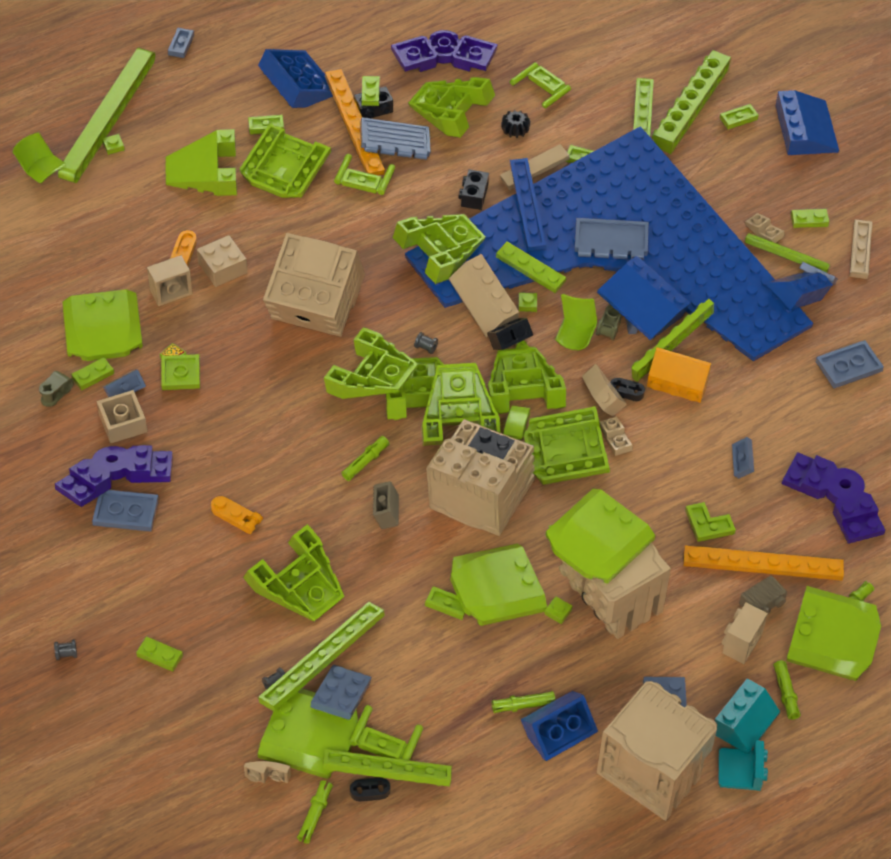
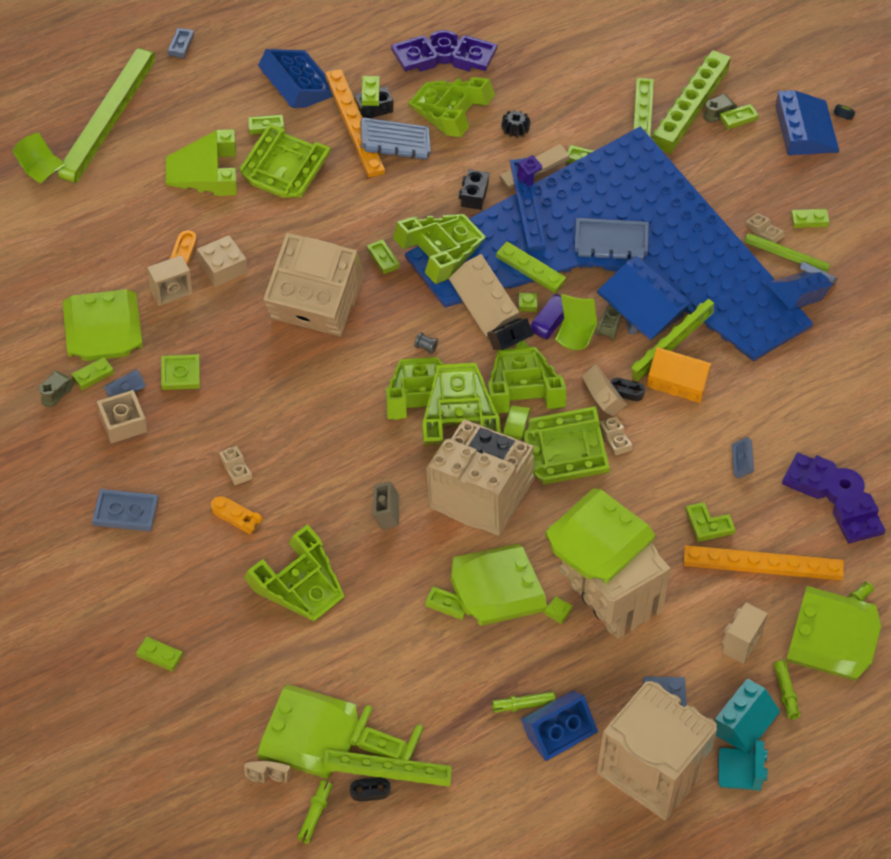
(65, 649): dark grey bush -> none
(94, 476): dark purple plate -> none
(113, 144): lime plate -> none
(172, 350): tile -> none
(235, 465): none -> tan slope
(268, 681): dark grey bush -> none
(321, 656): lime plate -> none
(341, 692): sand blue plate -> none
(362, 180): lime plate -> none
(371, 452): lime pin -> none
(380, 372): lime wedge -> none
(383, 256): none -> lime plate
(526, 170): none -> dark purple bracket
(545, 80): lime plate -> none
(548, 318): none -> dark purple beam
(716, 106): none -> olive piece
(765, 595): dark tan brick -> none
(844, 112): none -> black wheel
(849, 364): sand blue plate -> none
(860, 249): tan tile -> none

